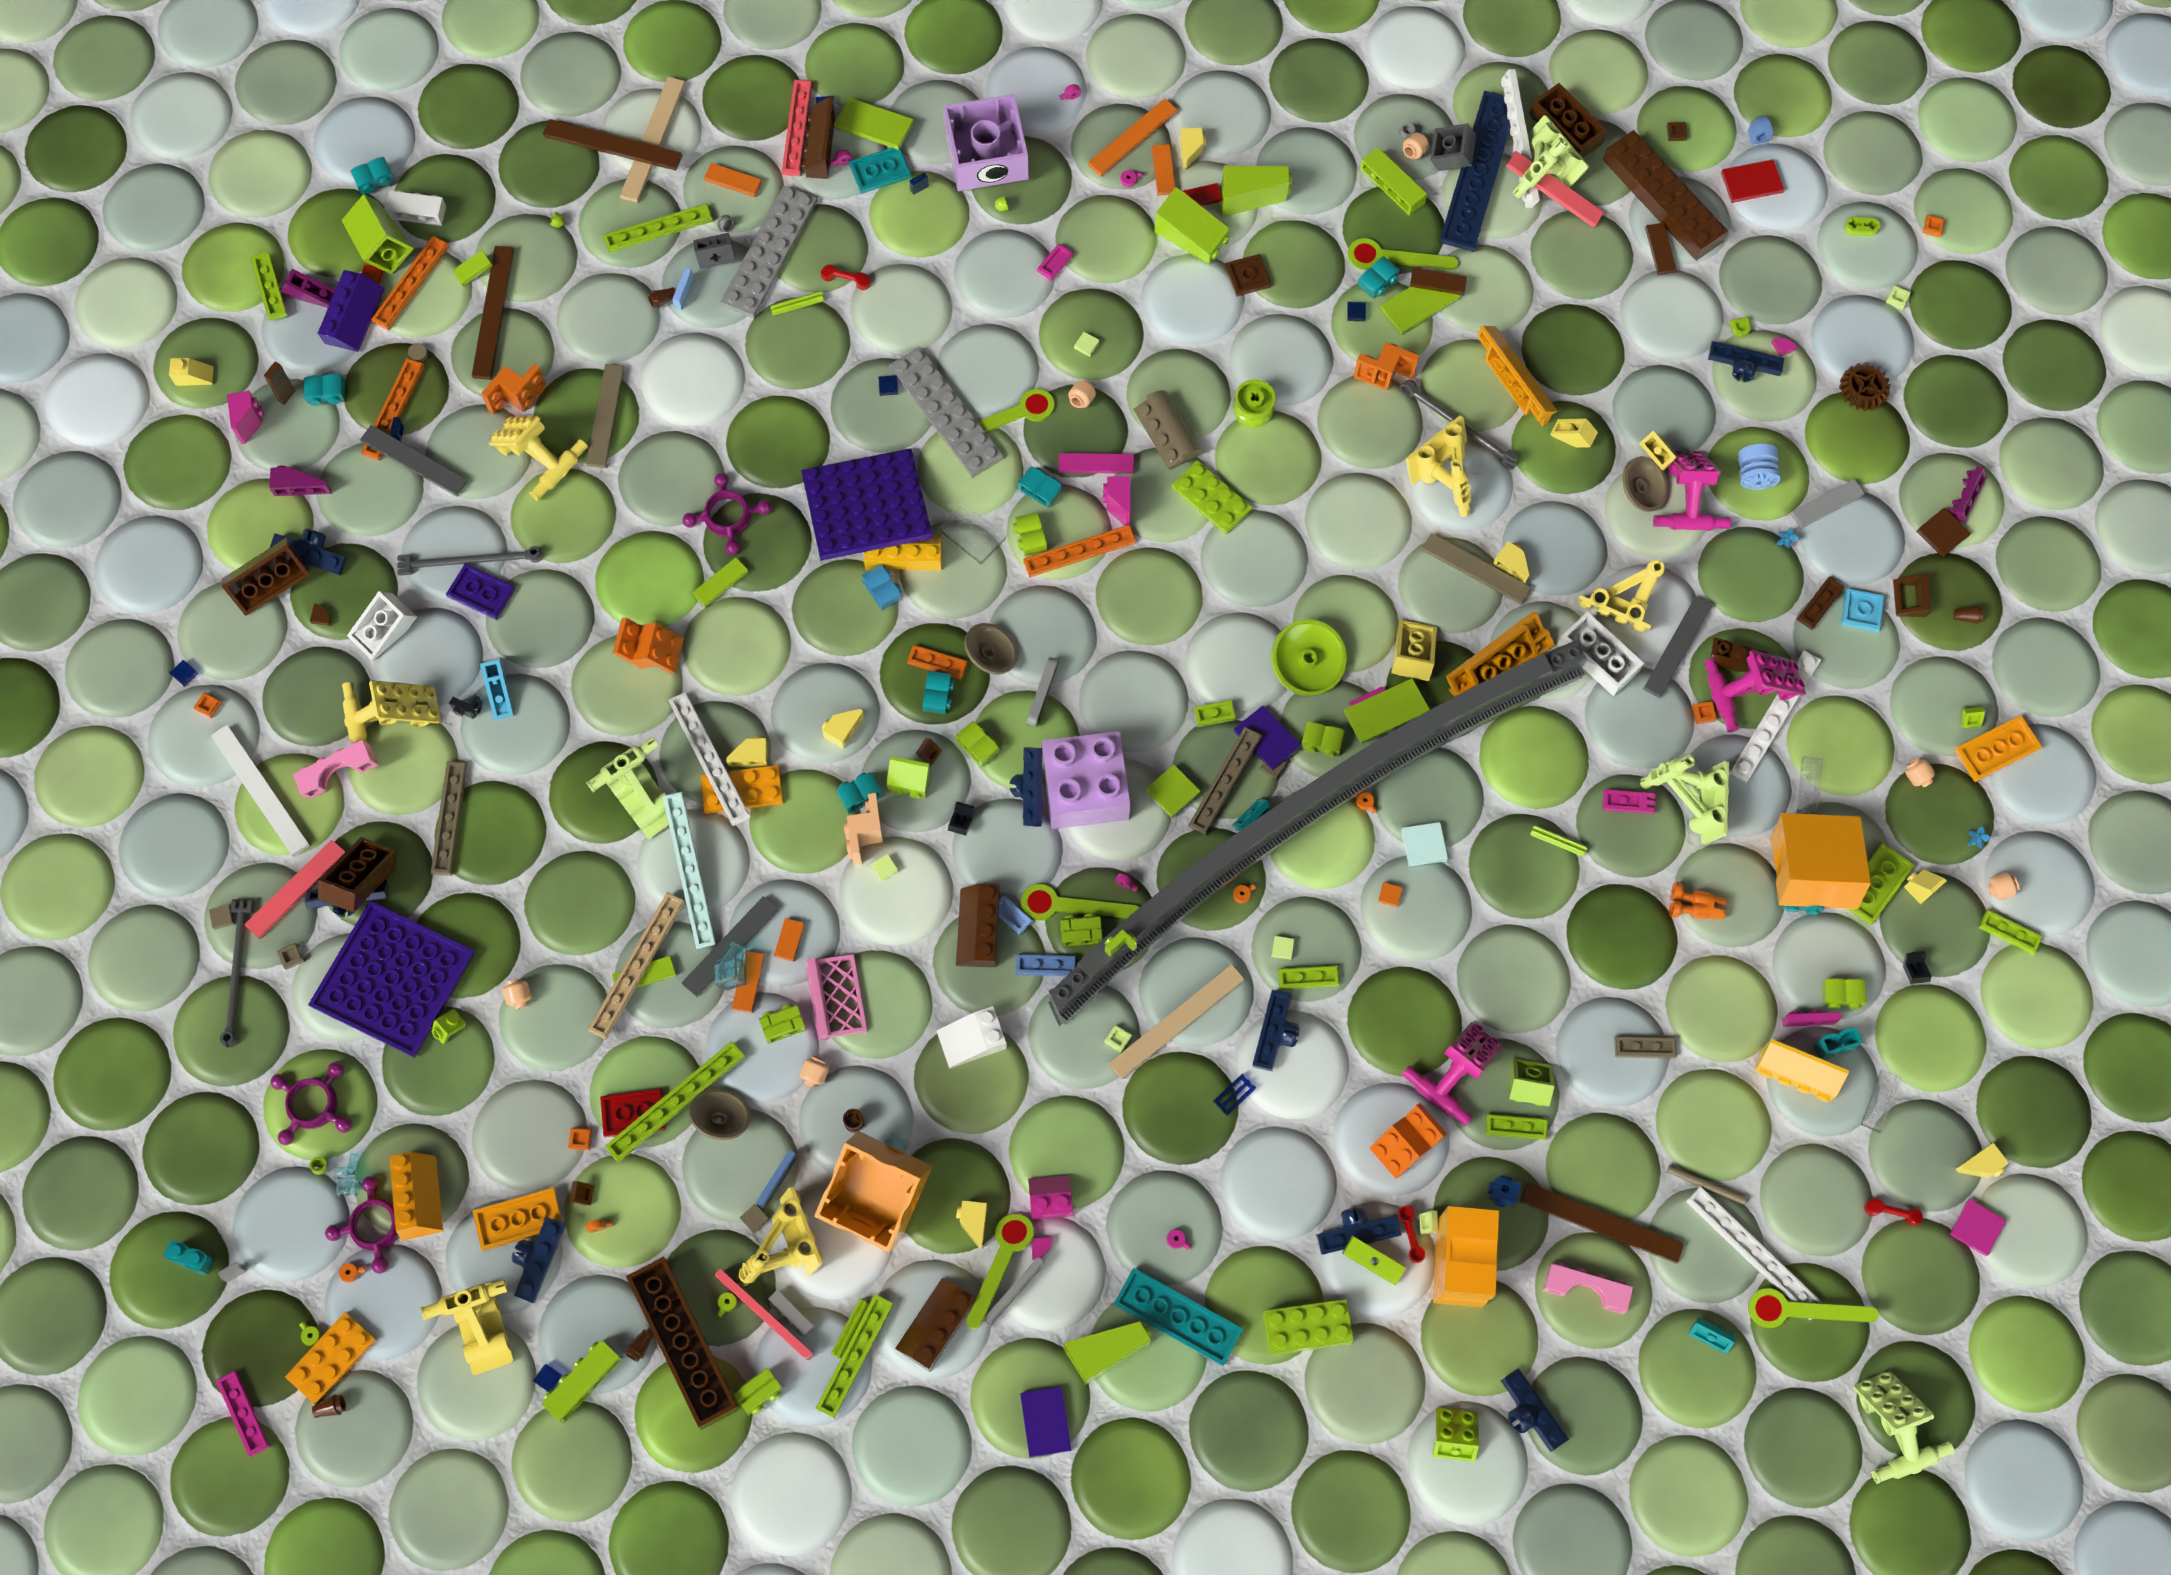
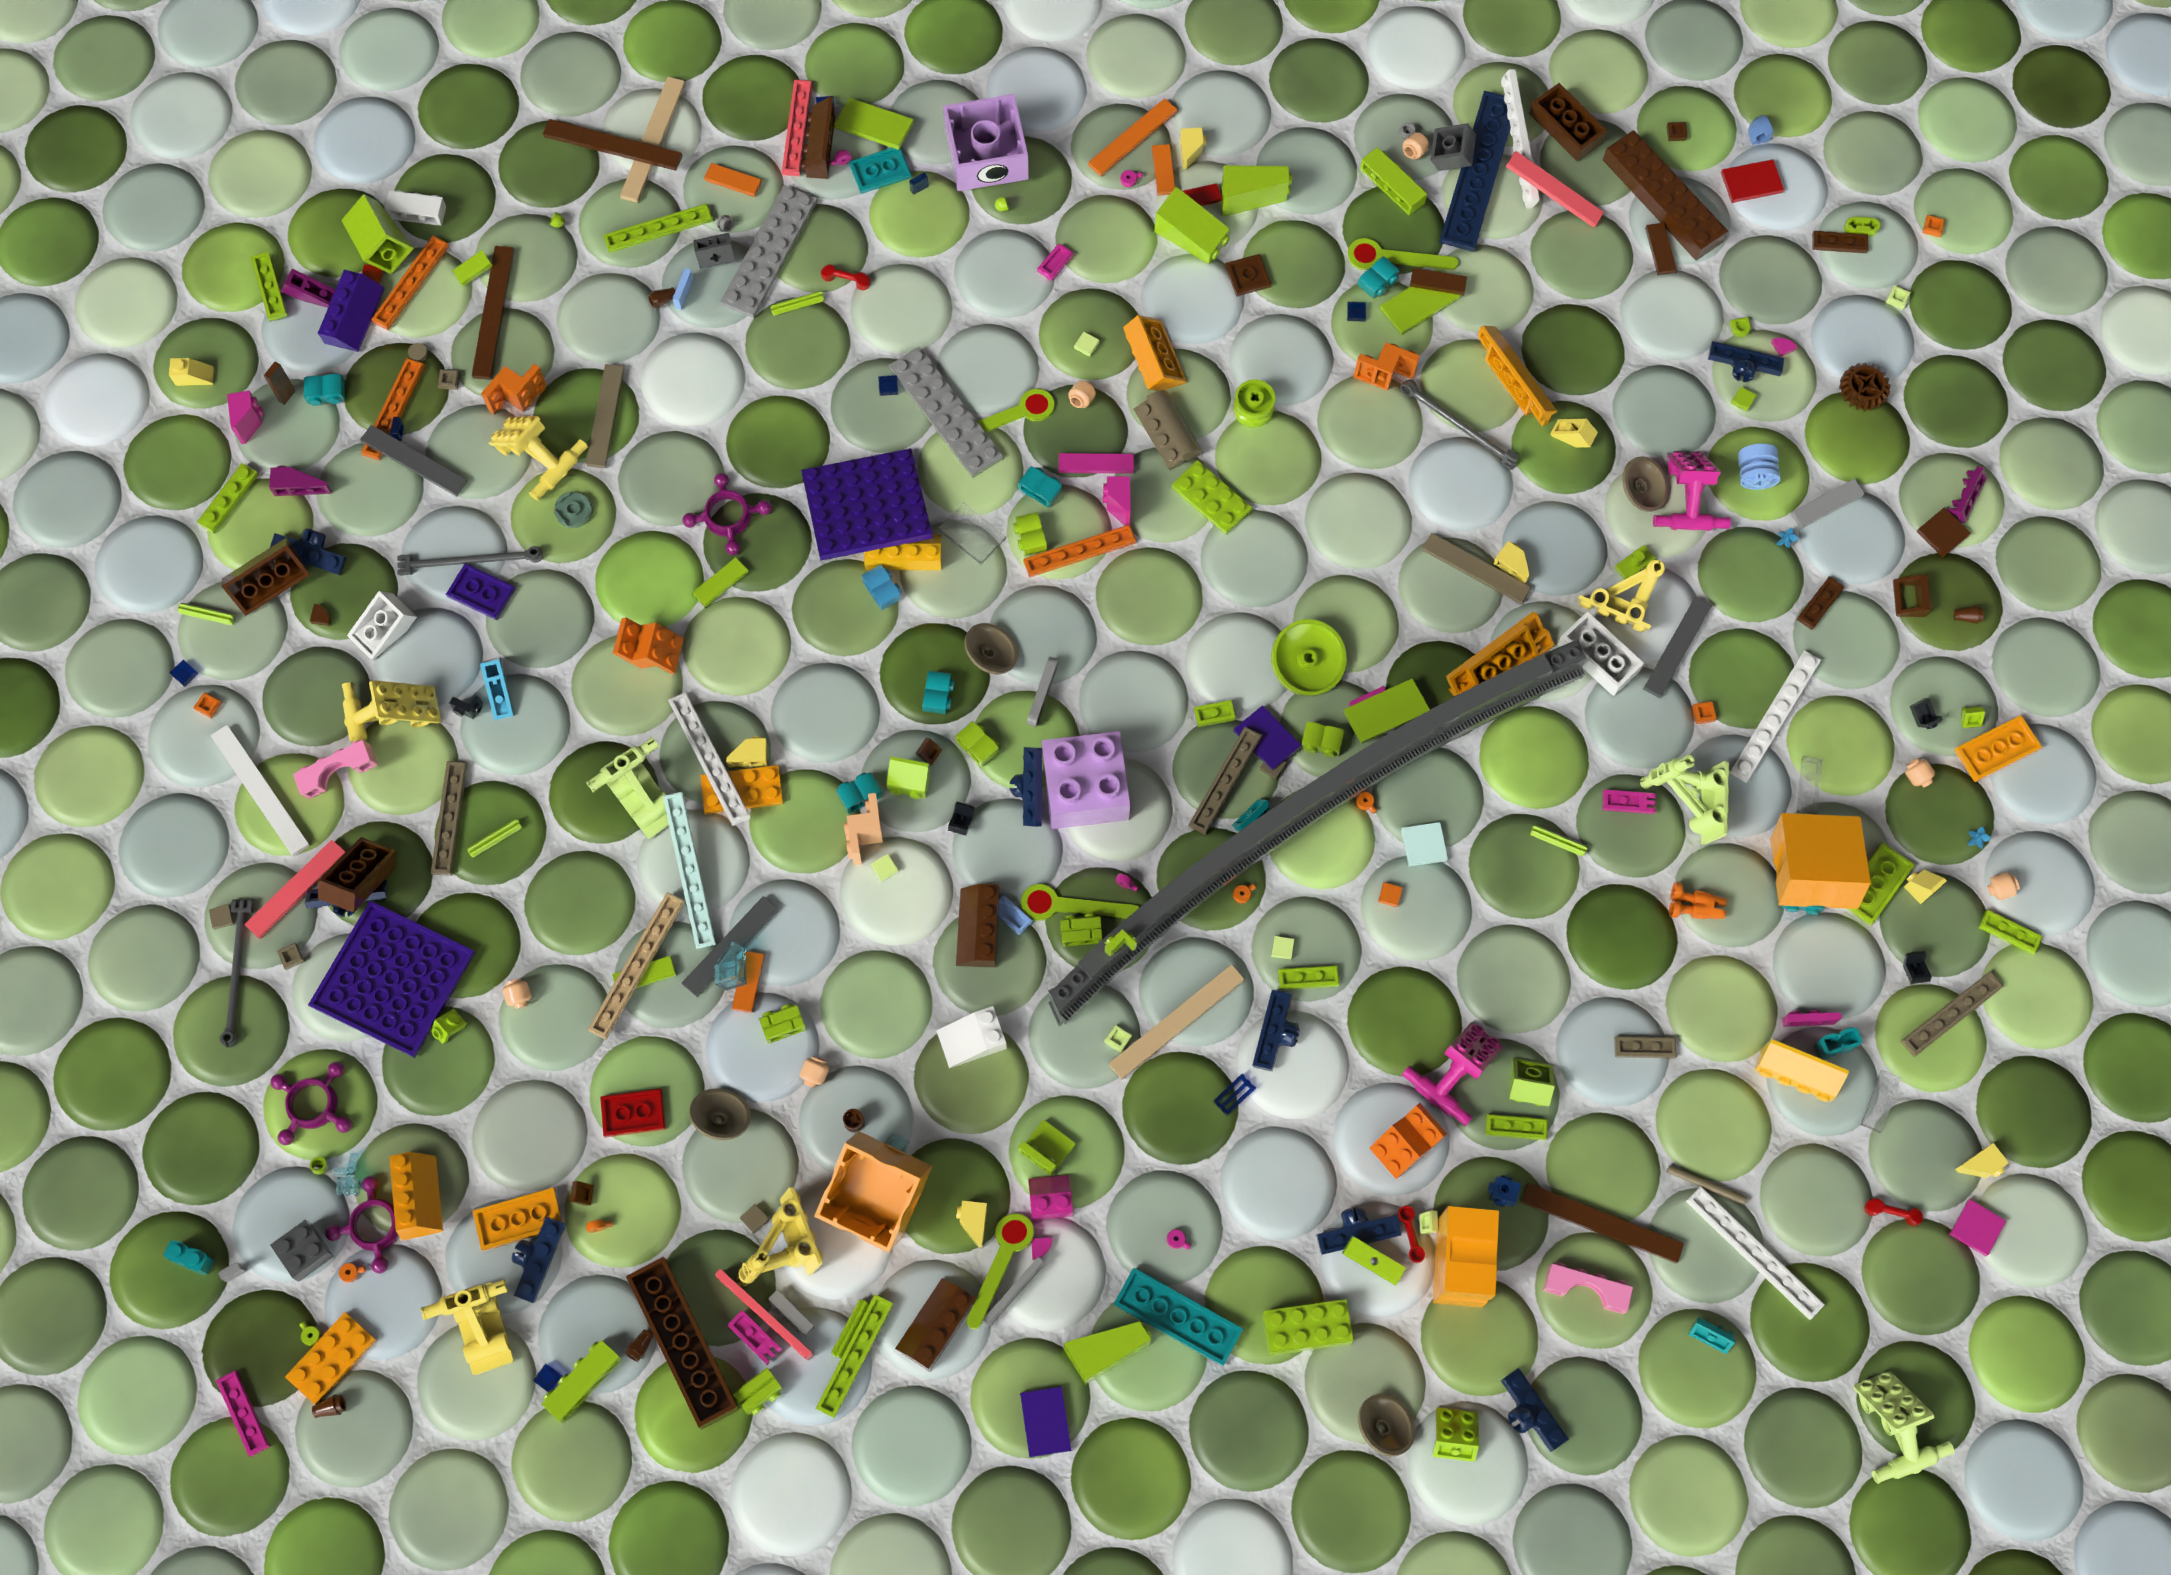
(205, 613): none -> lime axle
(227, 498): none -> lime plate
(301, 1250): none -> dark grey brick
(372, 175): teal brick -> none
(448, 379): none -> dark tan tile
(494, 838): none -> lime axle
(573, 509): none -> sand green tile
(580, 1139): orange tile -> none
(674, 1102): lime plate -> none
(726, 1307): lime piece -> none
(753, 1336): none -> dark pink hinge
(777, 1179): medium blue tile -> none
(789, 939): orange tile -> none
(818, 999): bright pink fence -> none
(842, 726): light yellow slope -> none
(937, 661): orange tile -> none
(1044, 965): medium blue tile -> none
(1046, 1147): none -> lime bracket
(1071, 92): dark pink piece -> none
(1154, 353): none -> light orange slope
(1172, 791): lime tile -> none
(1386, 1425): none -> dark tan dish
(1414, 650): light yellow slope -> none
(1428, 460): light yellow plate -> none
(1551, 156): yellowish green plate -> none
(1634, 562): none -> lime tile
(1658, 450): light yellow slope -> none
(1731, 655): reddish brown slope -> none
(1743, 399): none -> lime tile
(1765, 676): dark pink plate -> none
(1770, 1309): lime piece -> none
(1840, 242): none -> reddish brown tile
(1844, 993): lime brick -> none
(1862, 610): medium azure tile -> none
(1924, 714): none -> black bracket
(1951, 1014): none -> dark tan tile

